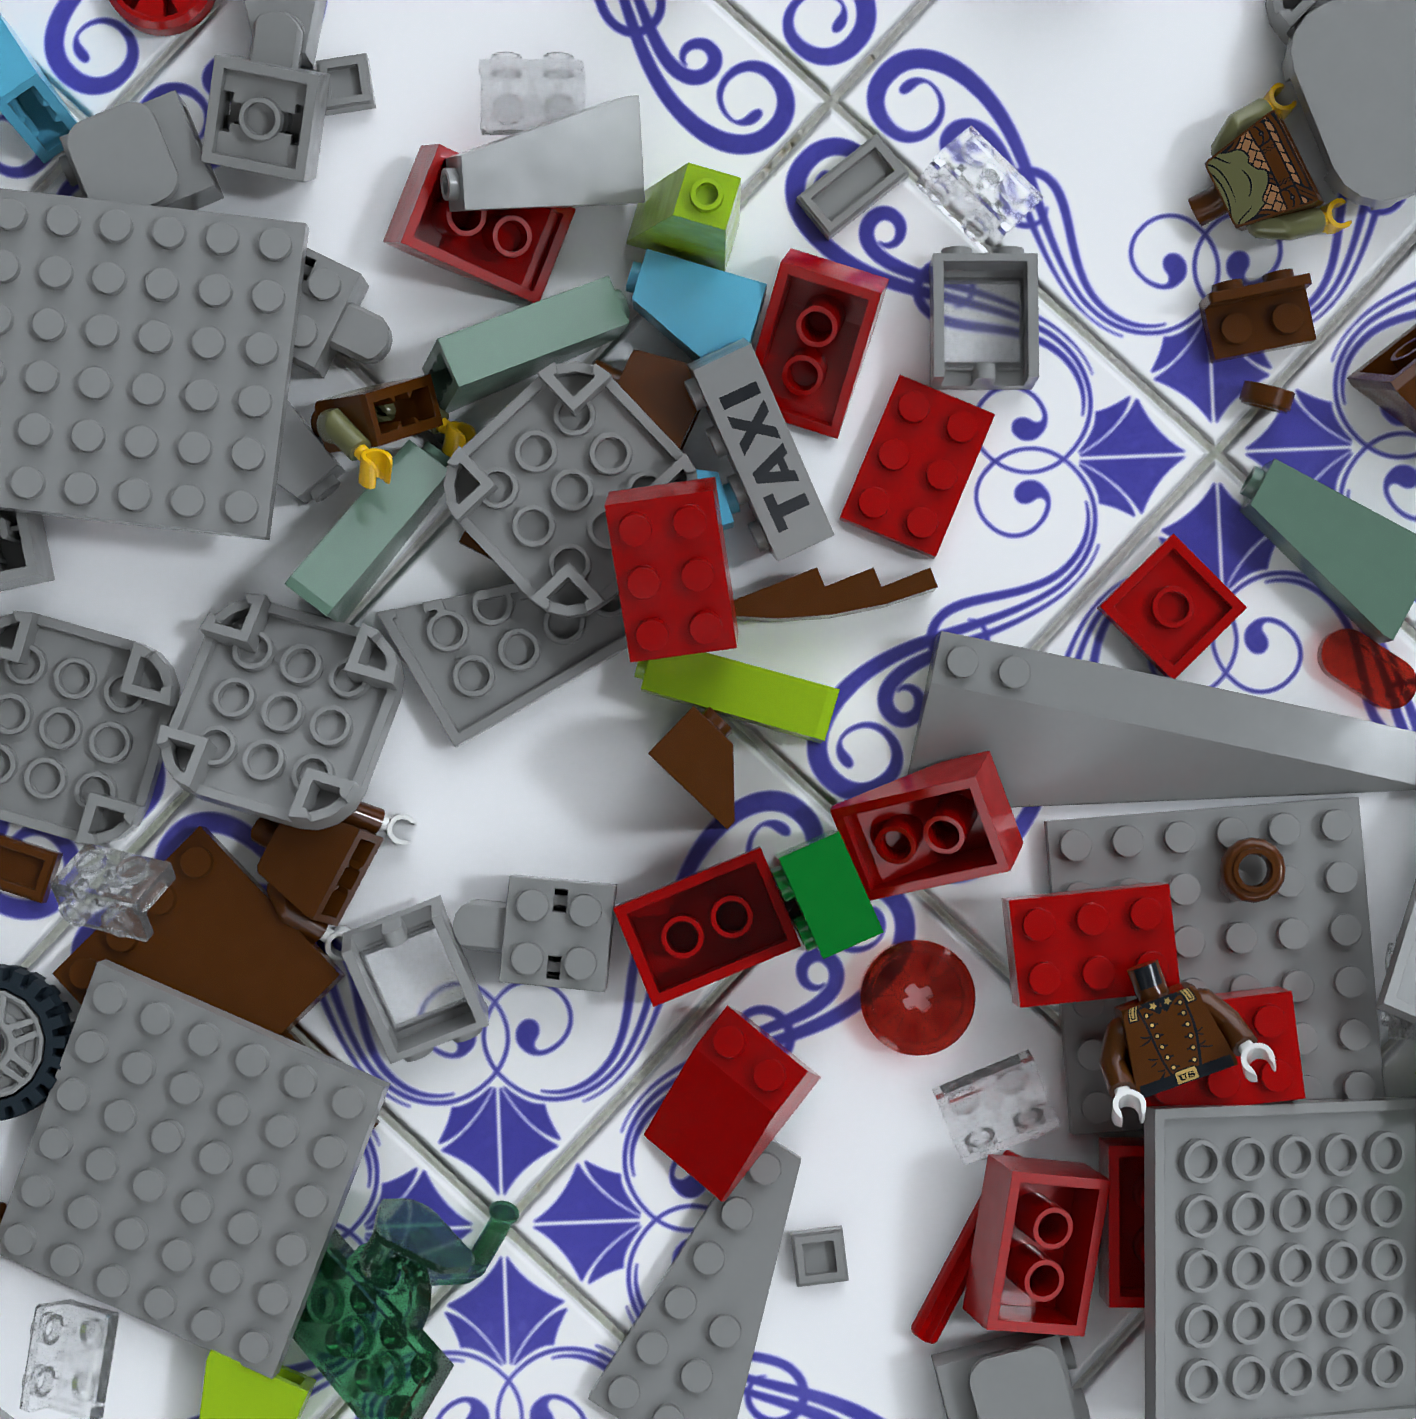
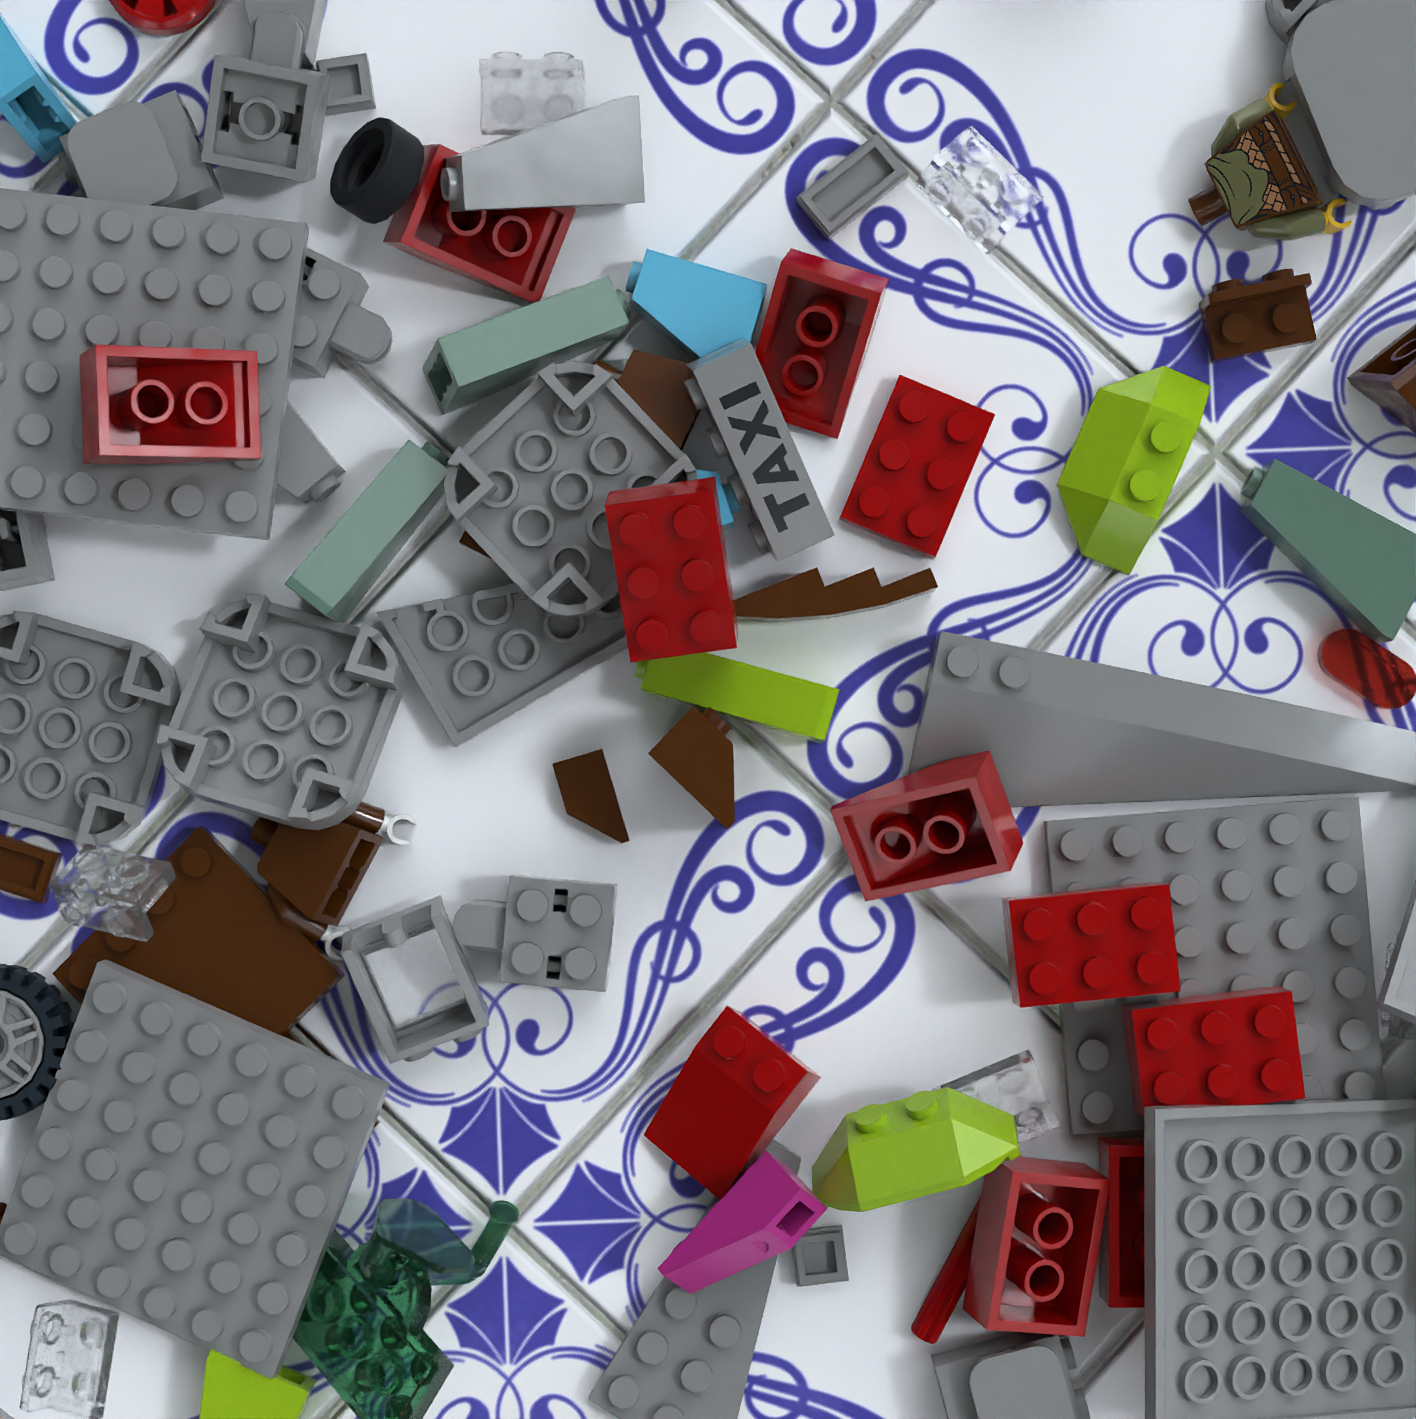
(169, 405): none -> red slope
(377, 170): none -> black tyre
(382, 415): torso -> none
(591, 793): none -> reddish brown tile
(690, 216): lime slope -> none
(706, 926): red brick -> none
(750, 1224): none -> dark pink slope
(827, 893): green brick -> none
(910, 1029): clear red wheel -> none
(912, 1150): none -> lime wedge
(984, 319): window -> none
(1129, 462): none -> lime wedge
(1171, 607): red plate -> none
(1171, 1040): reddish brown torso -> none
(1266, 397): reddish brown tile -> none
(1274, 876): reddish brown piece -> none

